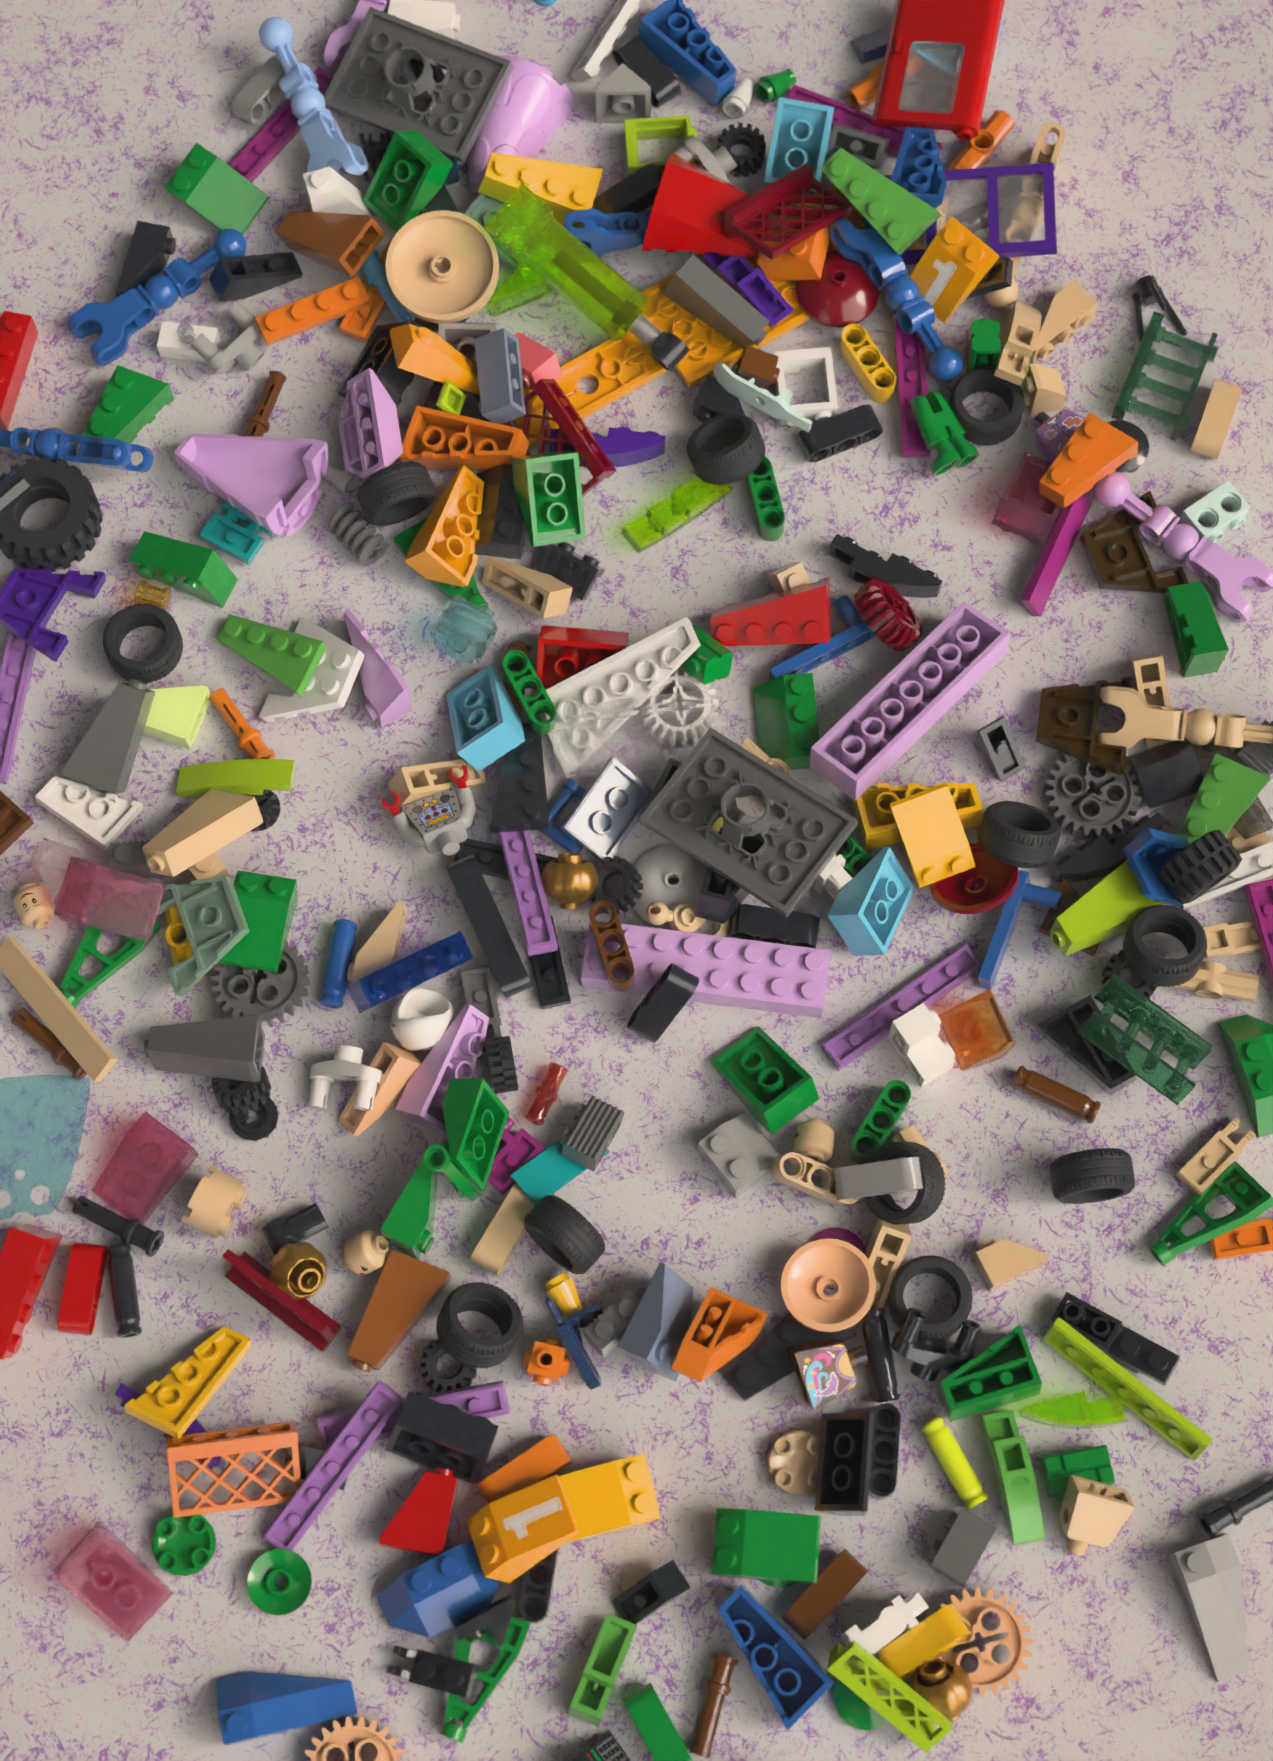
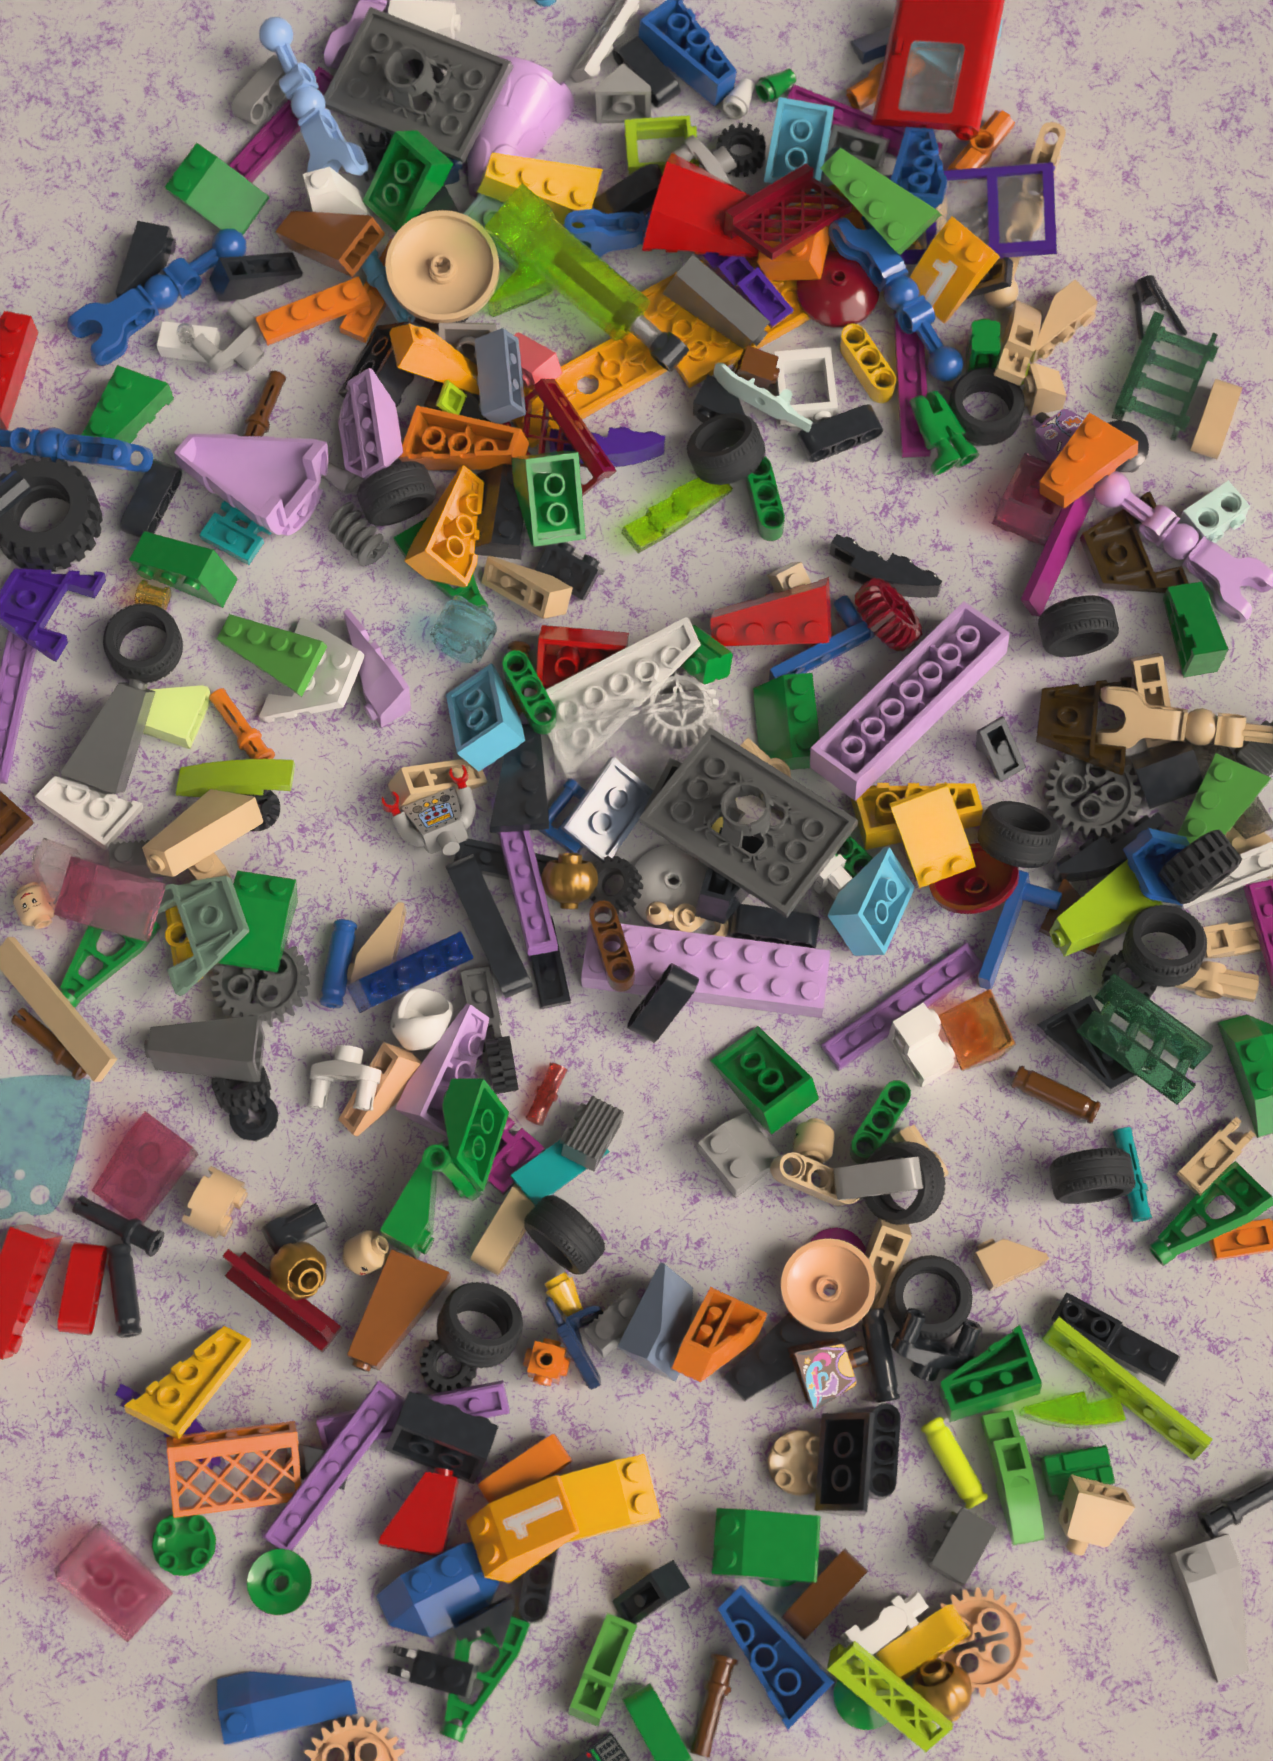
(151, 499): none -> black beam
(1078, 626): none -> black tyre
(1137, 1197): none -> teal pin

